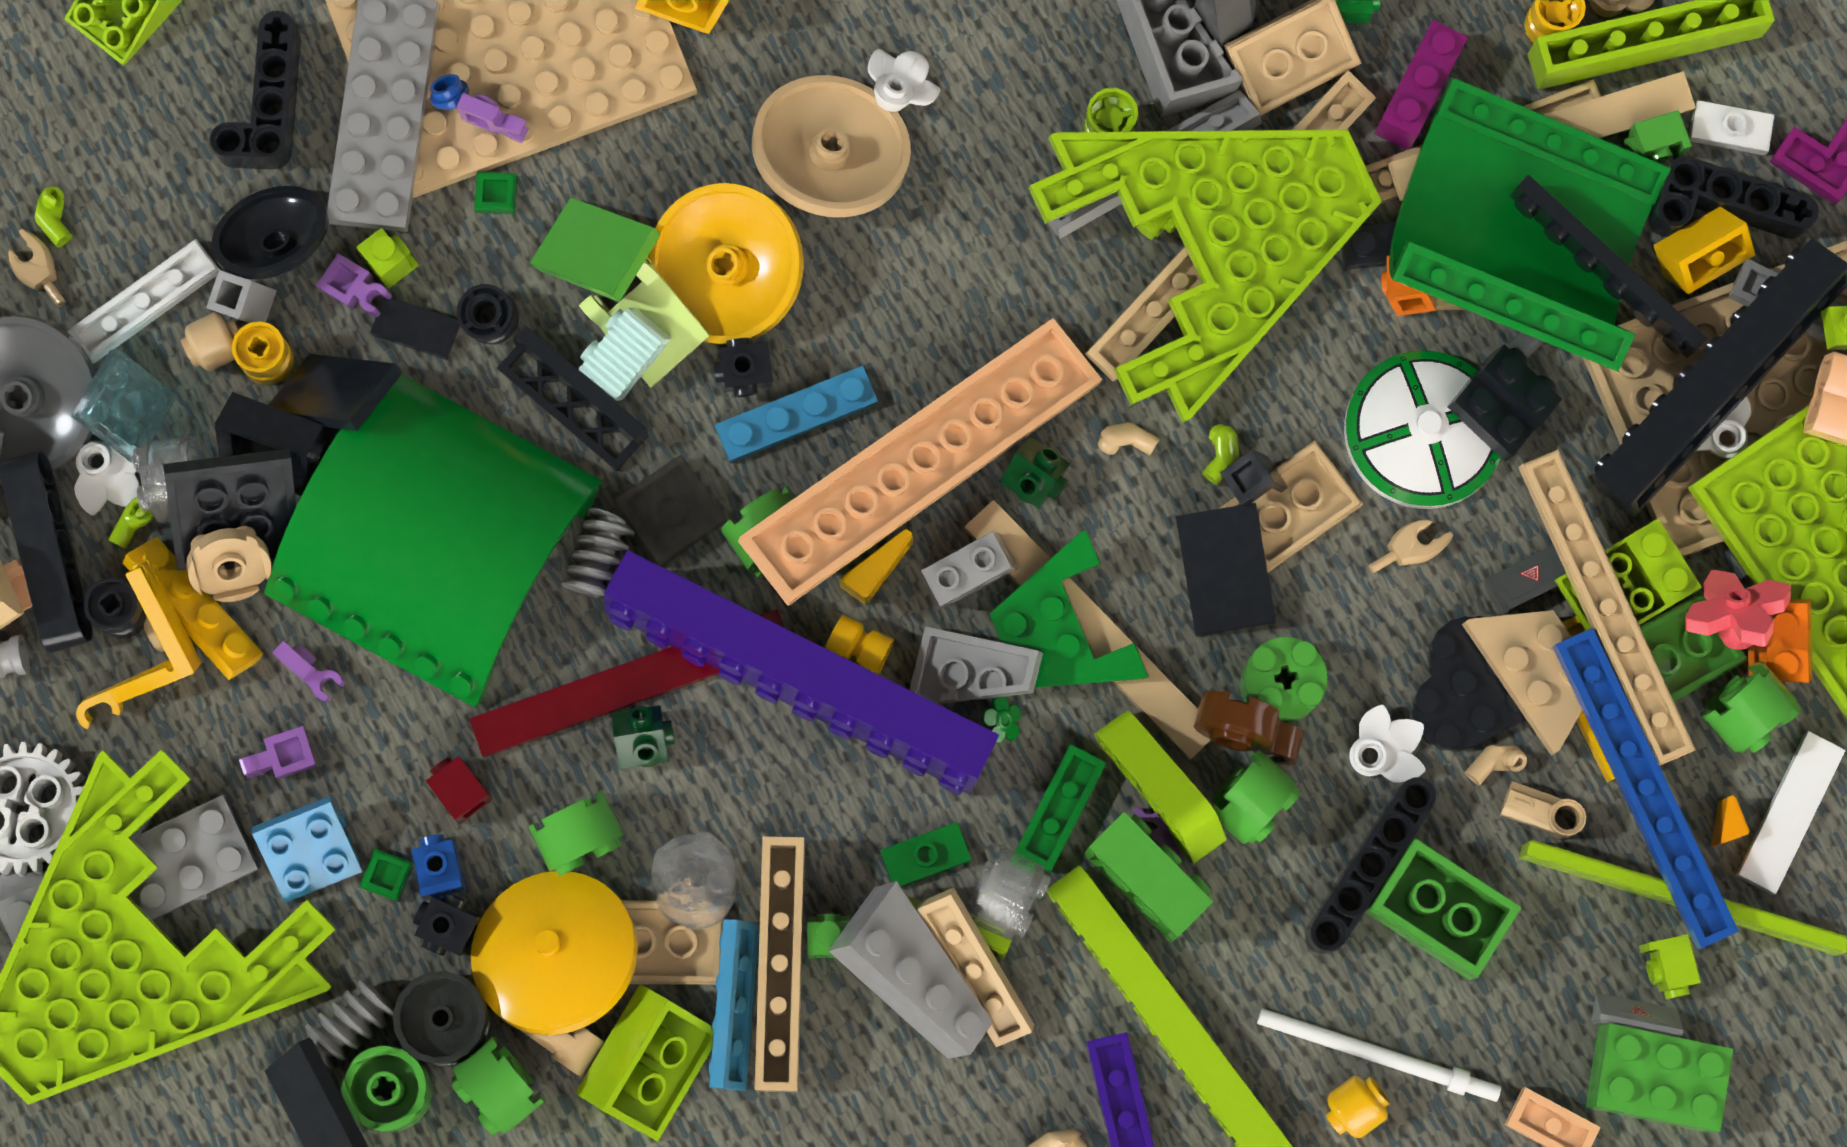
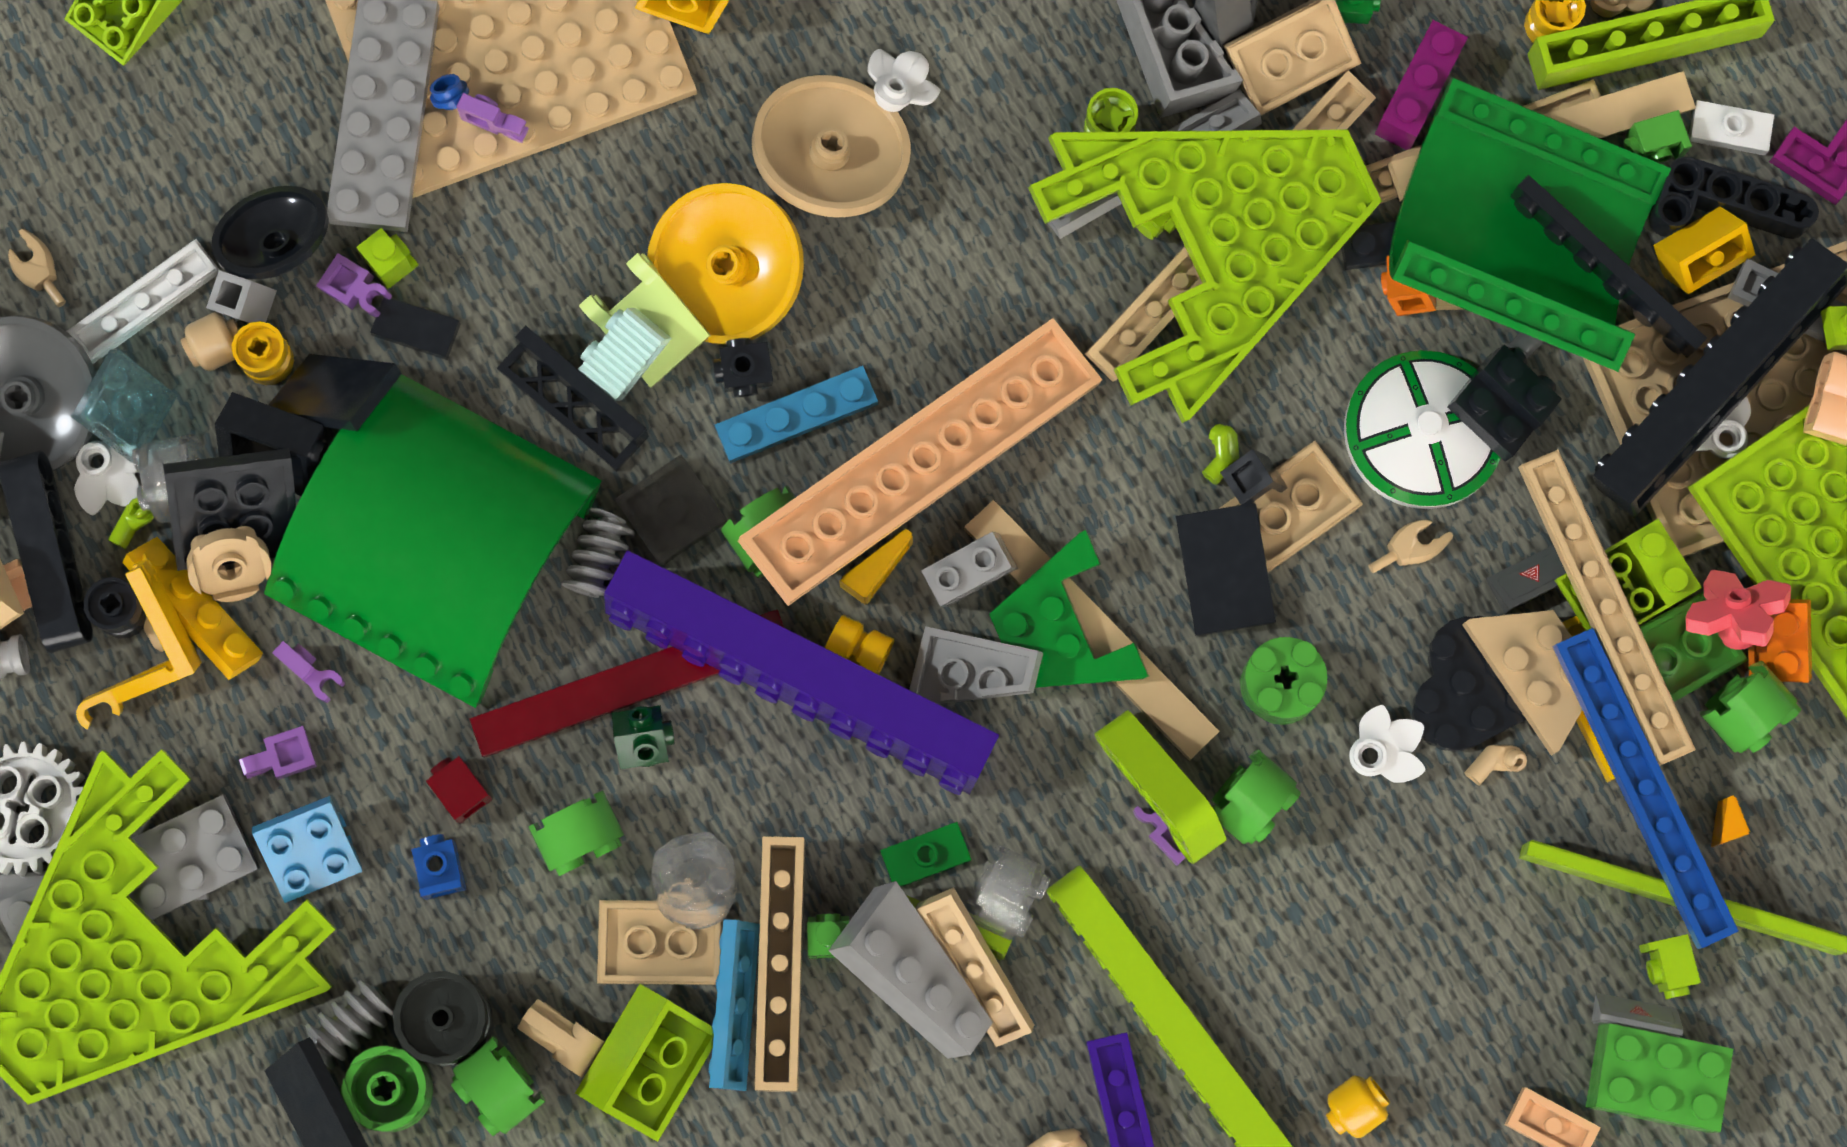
(49, 215): lime arm -> none
(266, 92): black beam -> none
(386, 875): green tile -> none
(461, 925): black brick -> none
(473, 303): black wheel -> none
(495, 193): green tile -> none
(554, 953): yellow dish -> none
(595, 249): bright green tile -> none
(1002, 718): green plant -> none
(1036, 473): dark green brick -> none
(1060, 807): green plate -> none
(1126, 434): tan arm -> none
(1149, 876): bright green brick -> none
(1247, 726): reddish brown piece -> none
(1386, 853): black beam -> none
(1443, 910): bright green brick -> none
(1456, 1080): white bar -> none
(1539, 810): tan piece -> none
(1790, 813): white tile -> none

